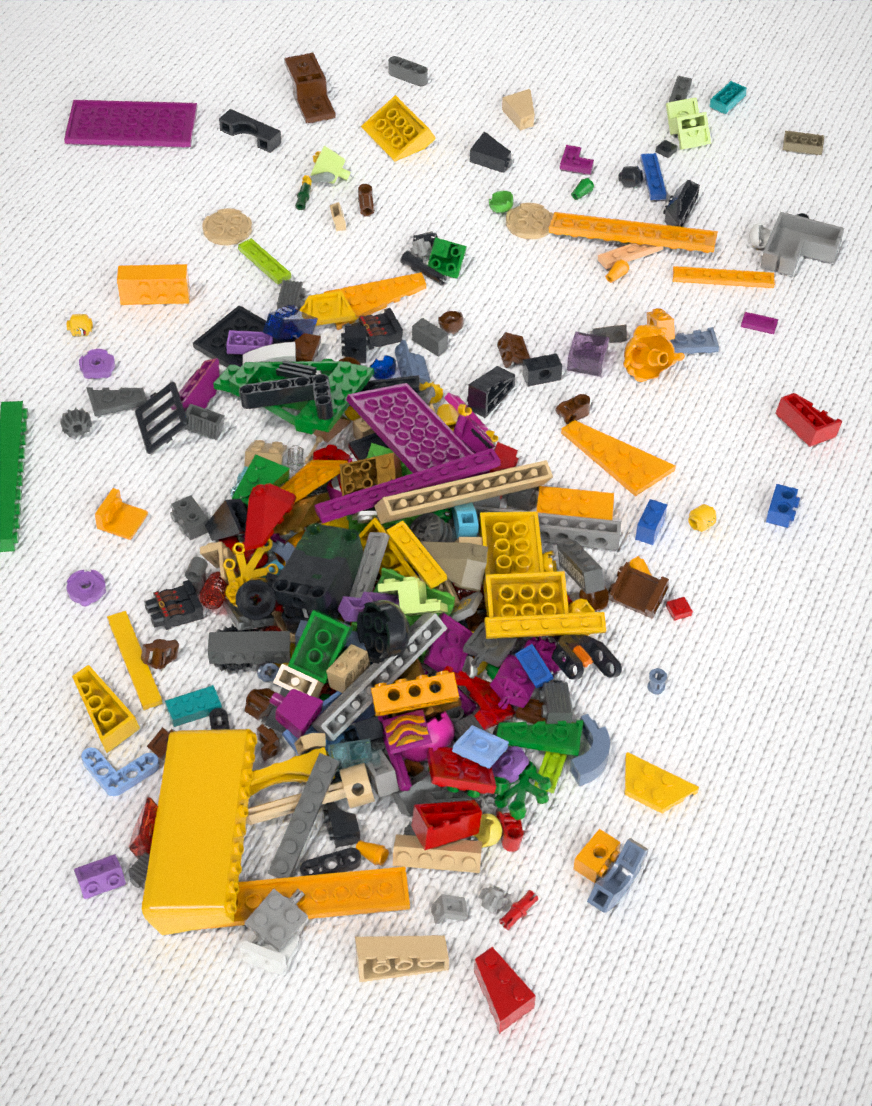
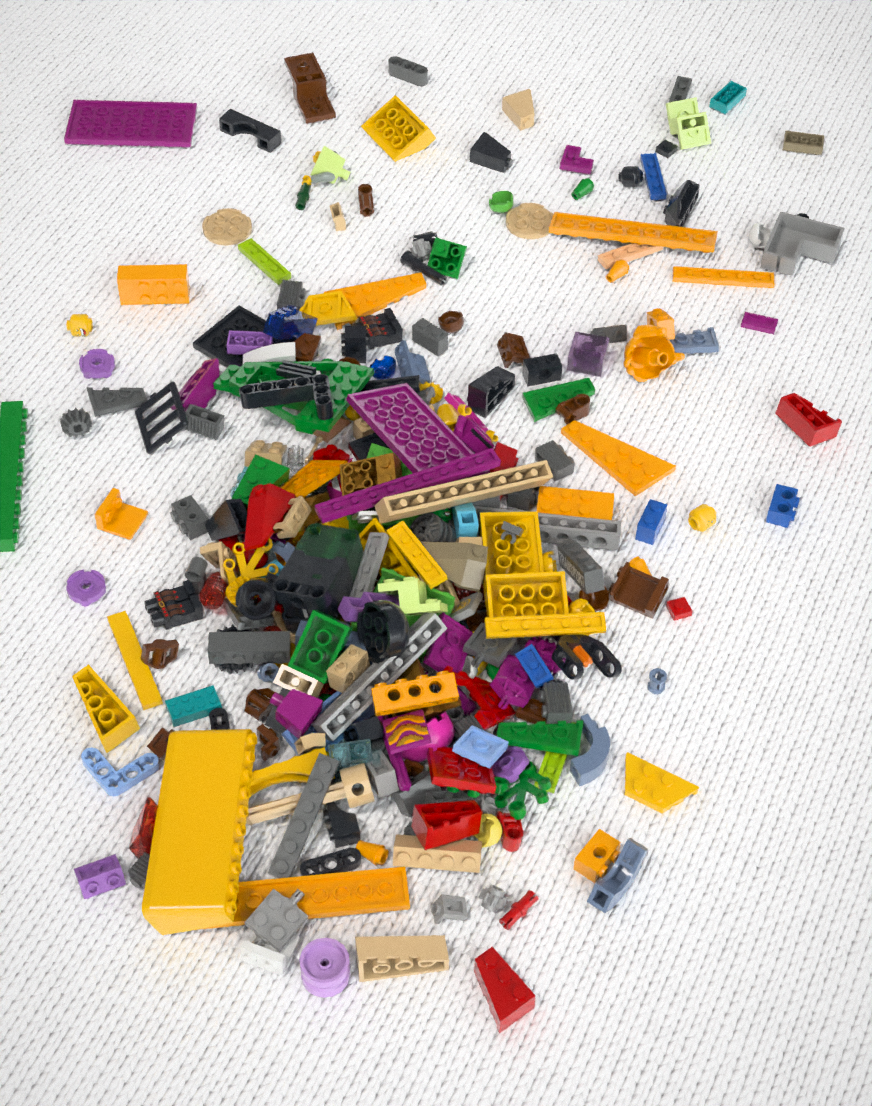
(294, 518): none -> tan hinge
(325, 967): none -> lavender wheel
(512, 530): none -> dark grey tile
(544, 401): none -> green wing
(558, 461): none -> dark grey brick

